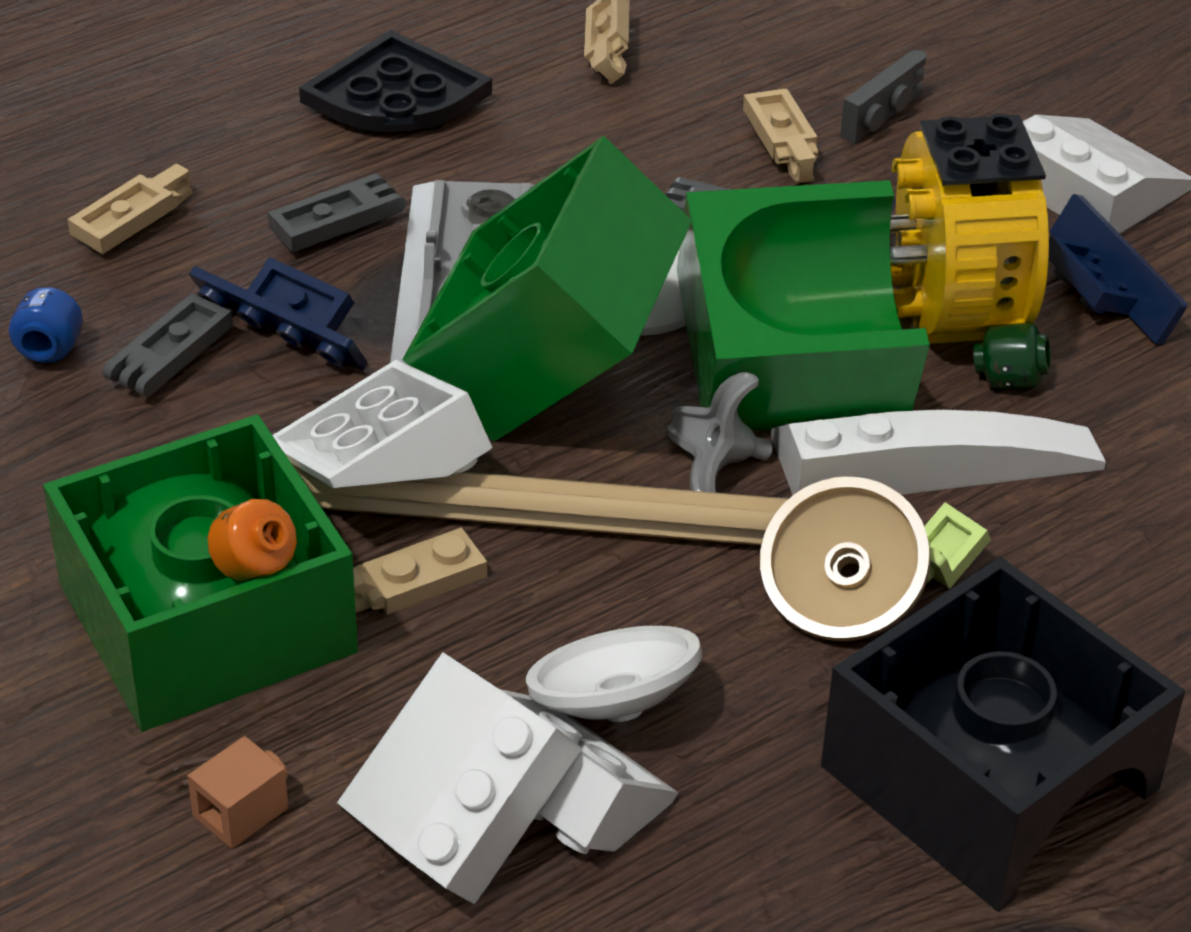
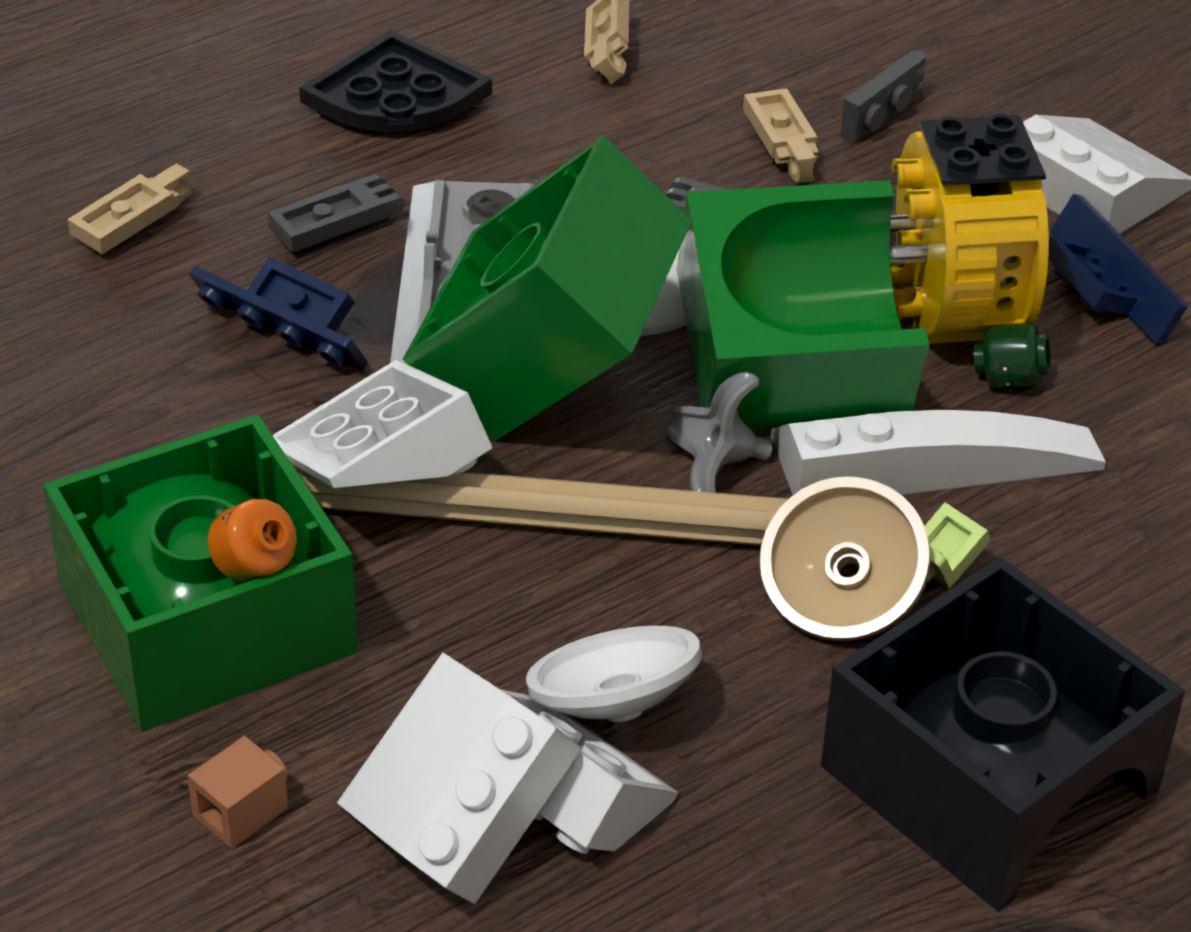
(45, 325): blue head -> none
(168, 345): dark grey hinge -> none
(418, 572): tan hinge -> none

